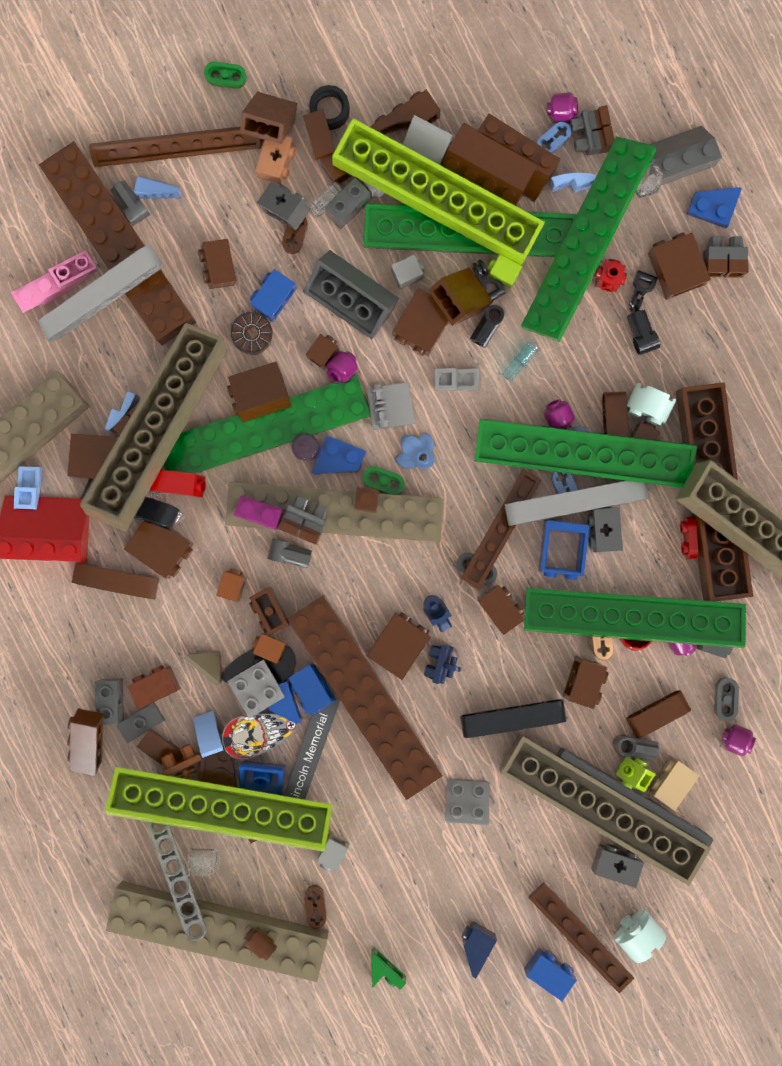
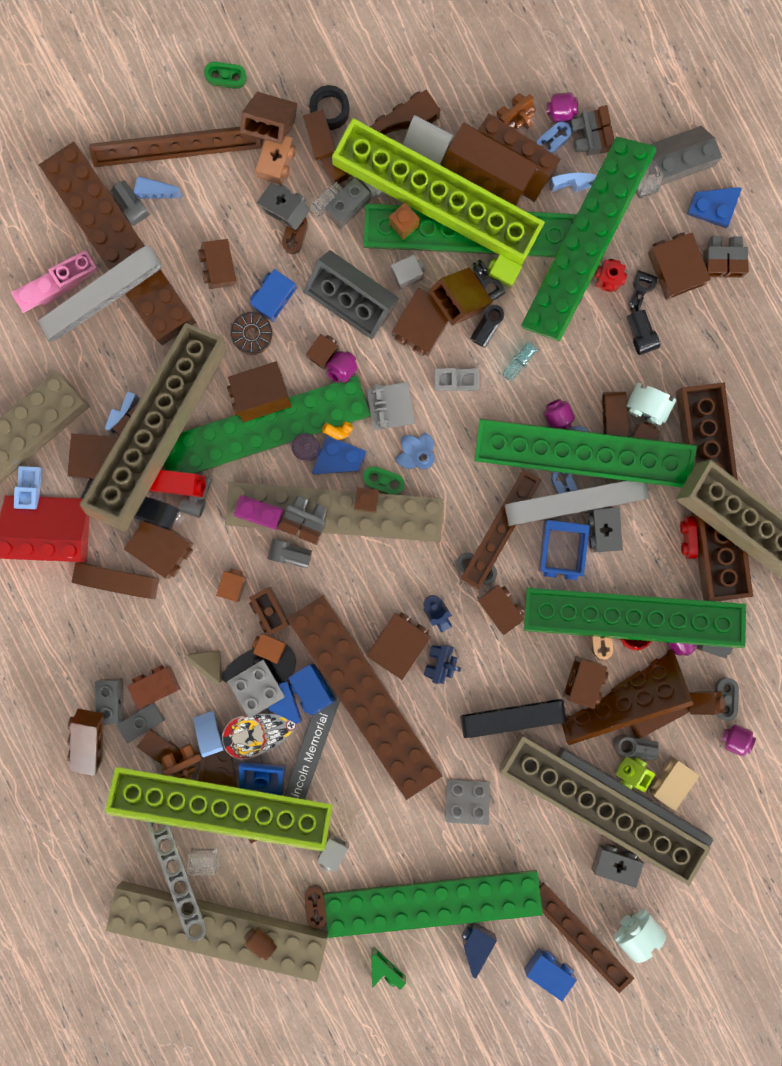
(195, 505): none -> dark grey piece
(338, 432): none -> light orange arm
(404, 221): none -> dark orange brick
(433, 903): none -> green plate
(520, 114): none -> dark orange hips
(637, 699): none -> reddish brown wing
(707, 703): none -> reddish brown brick

